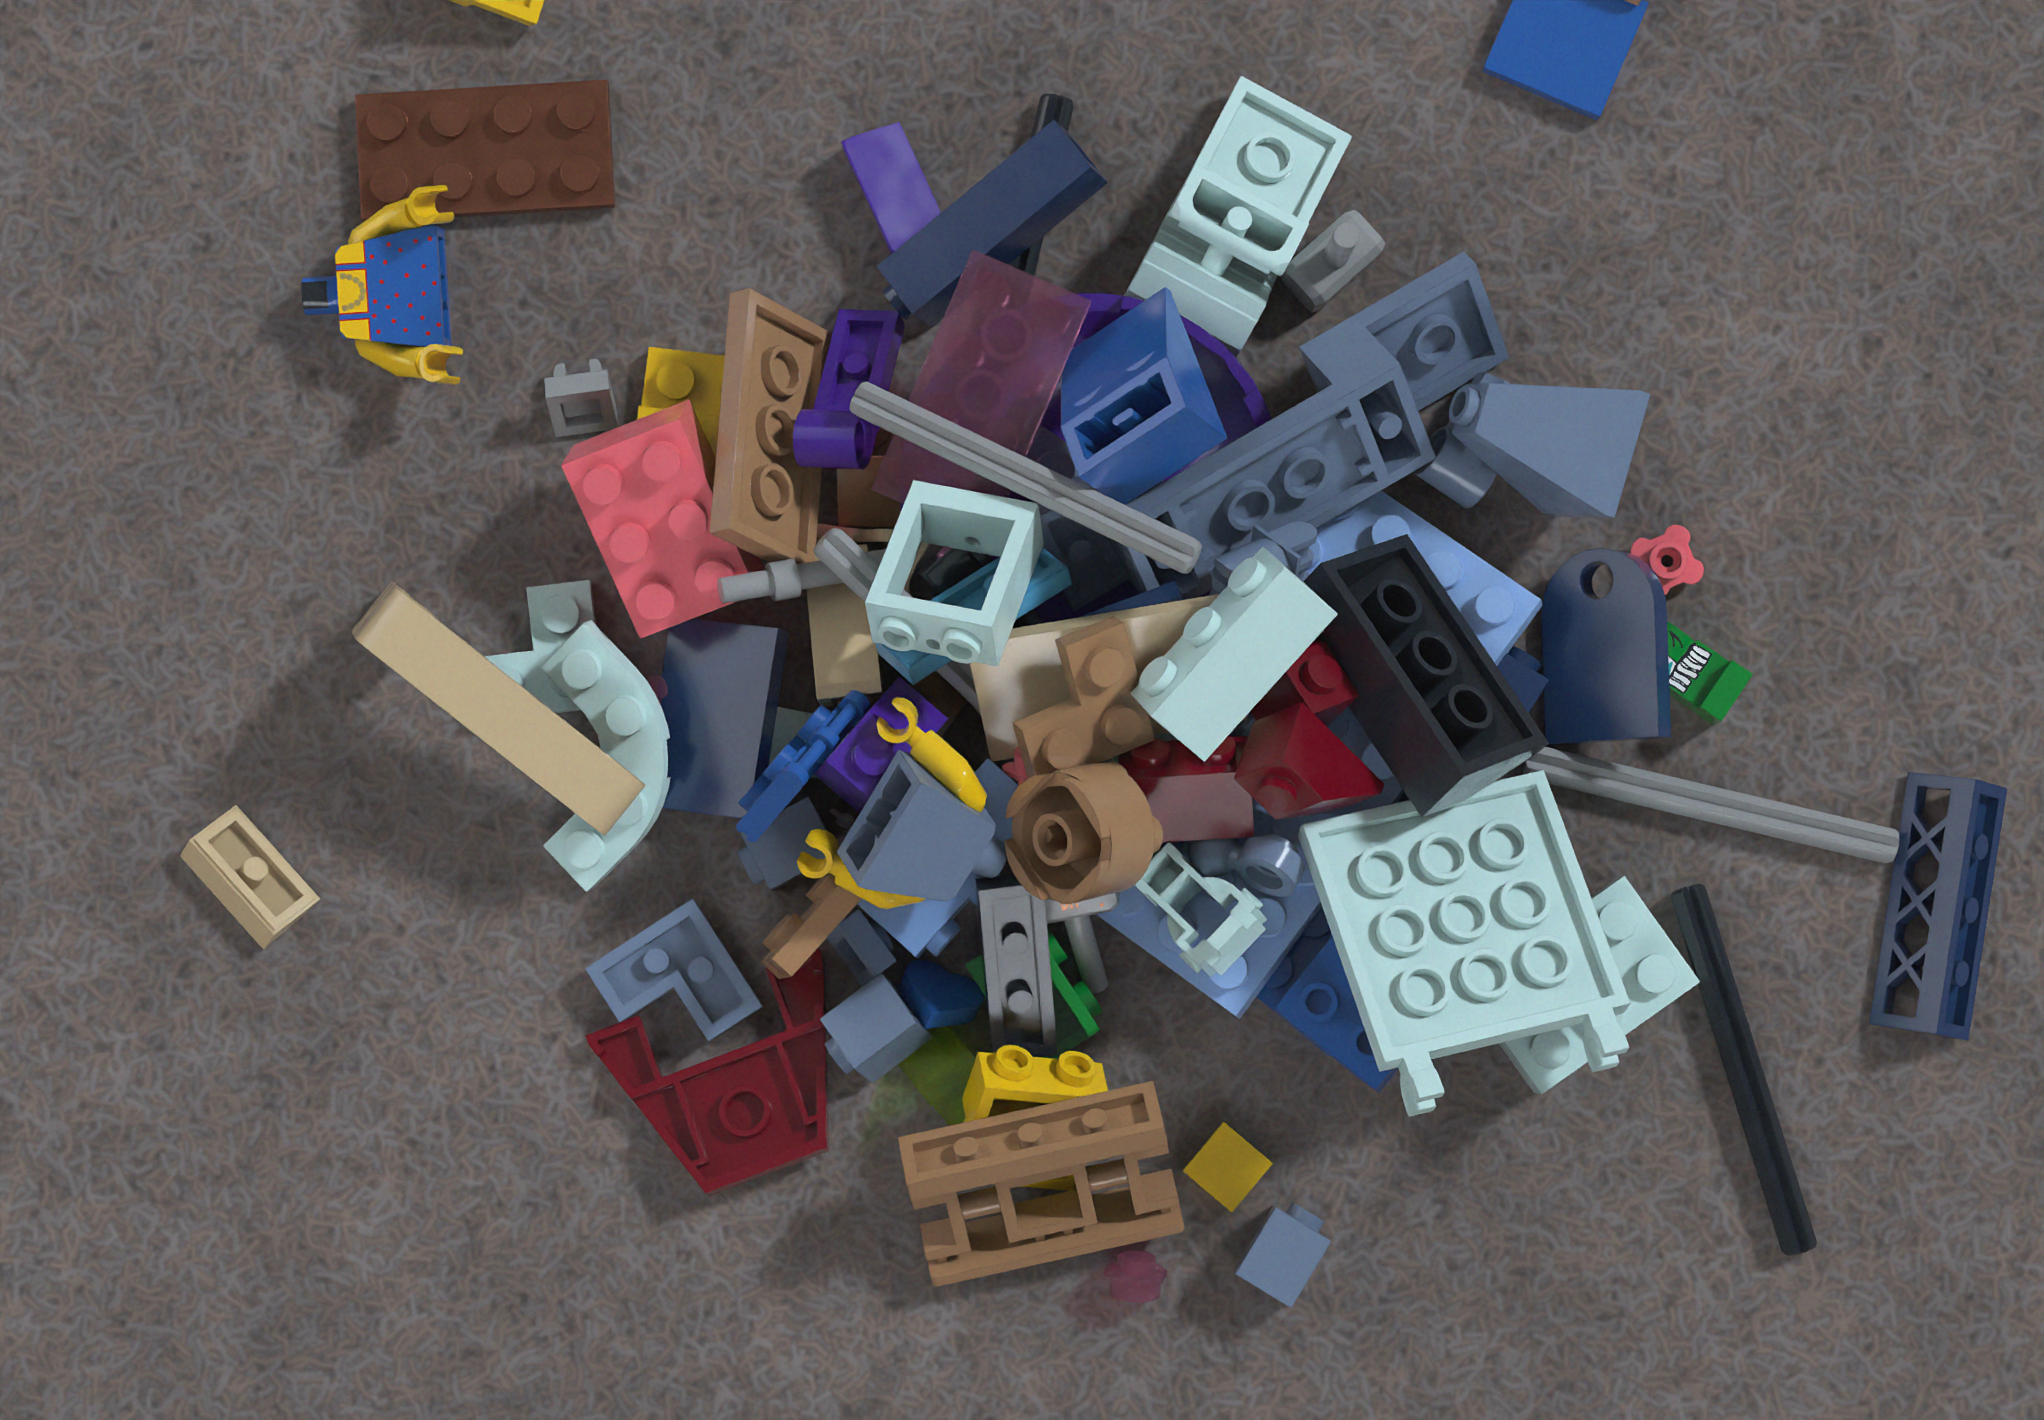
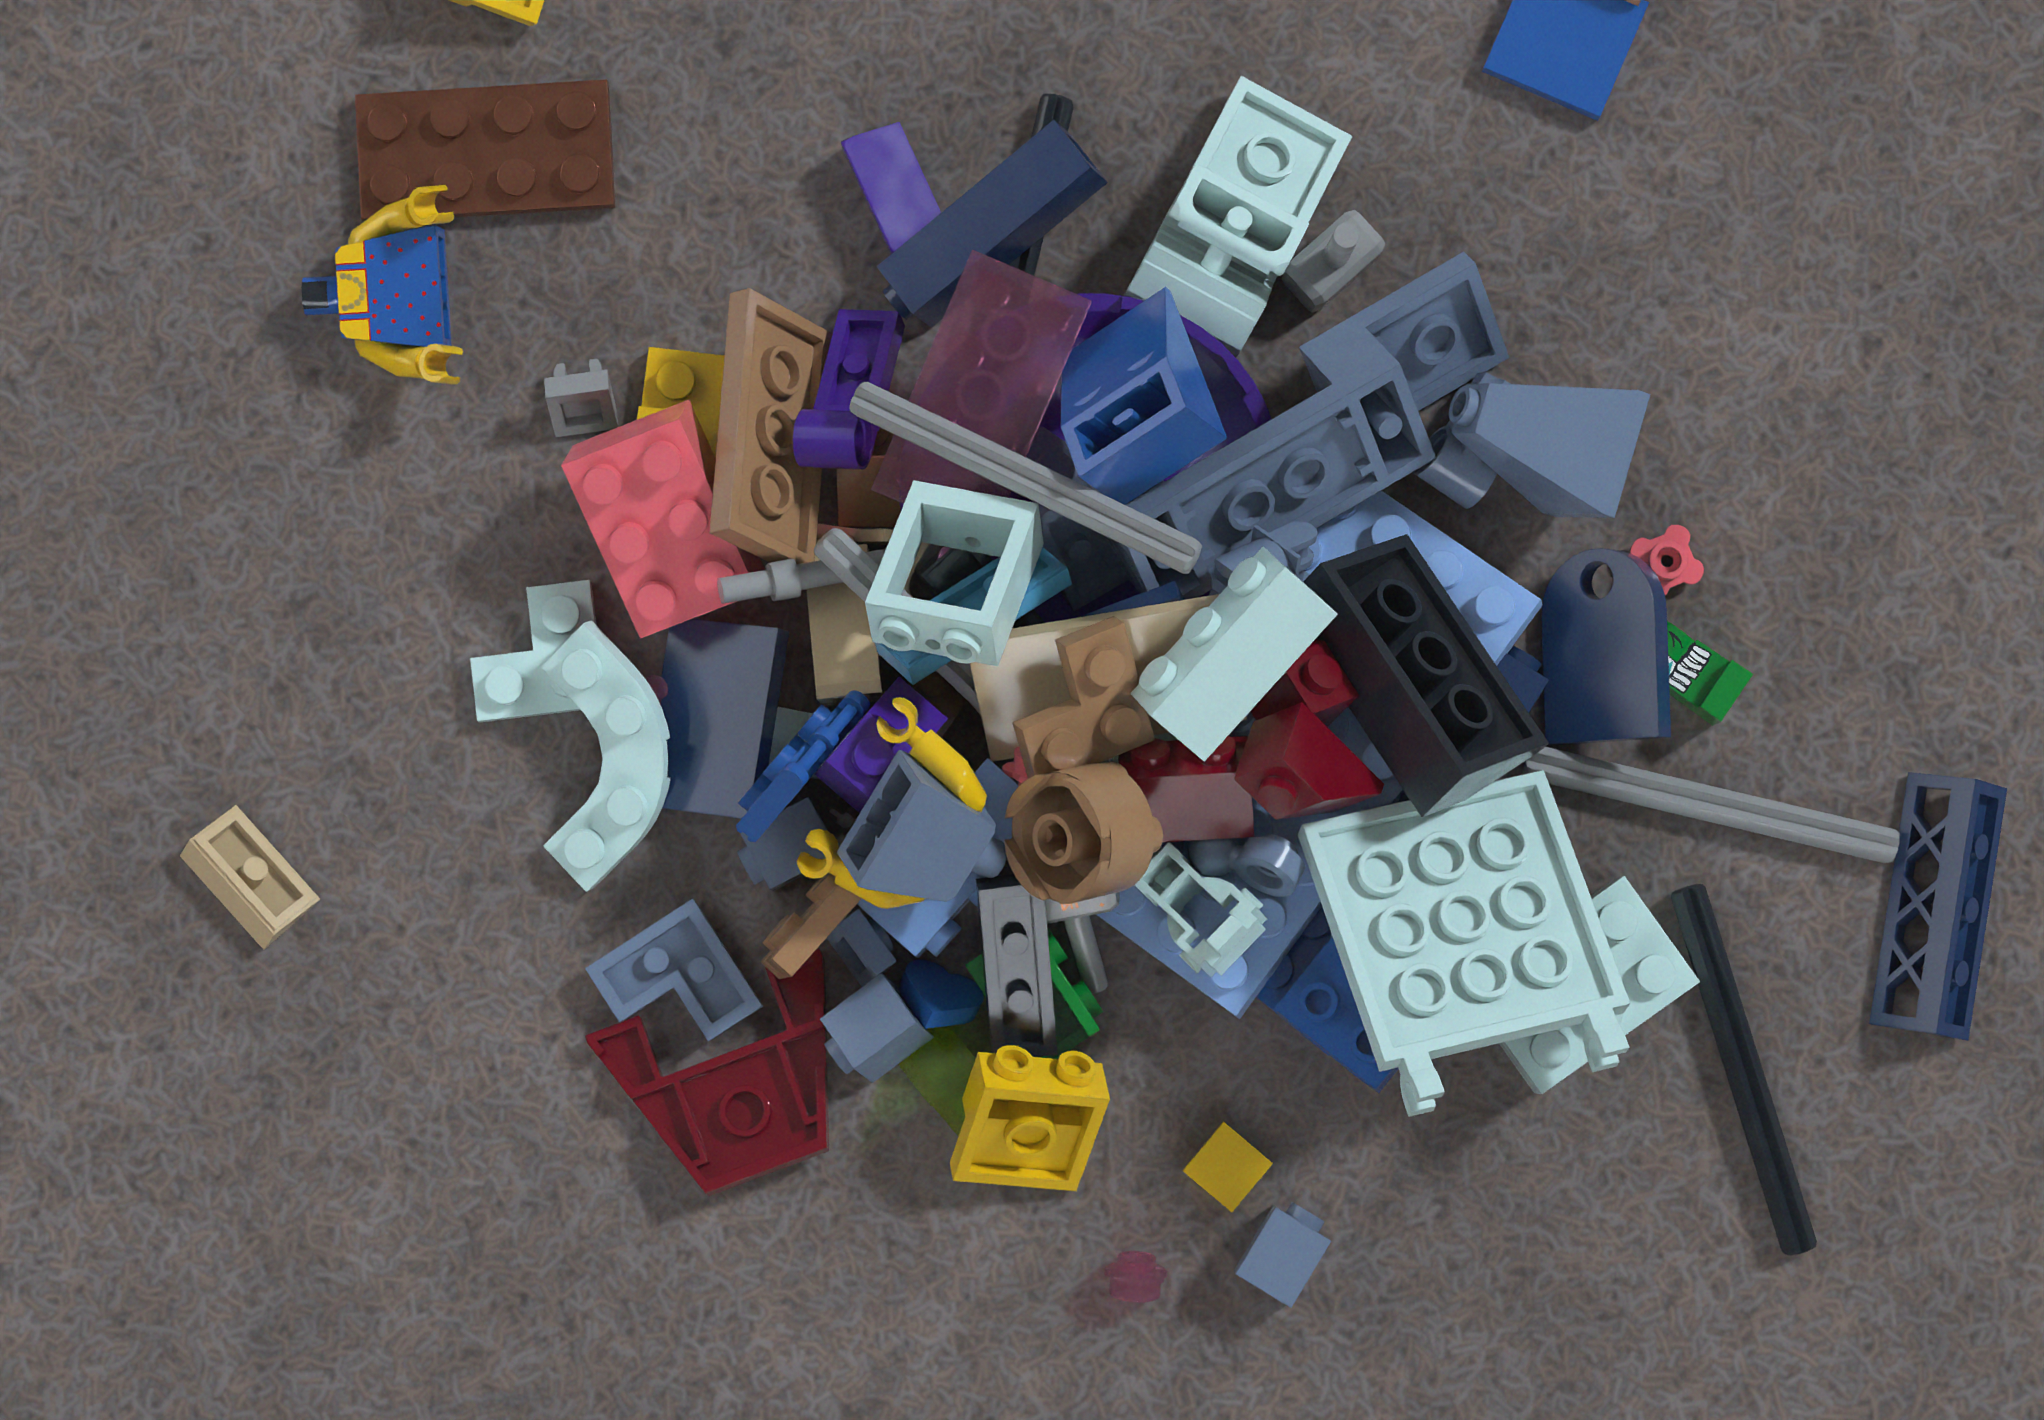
(497, 708): tan beam -> none
(1035, 1148): medium nougat fence -> none

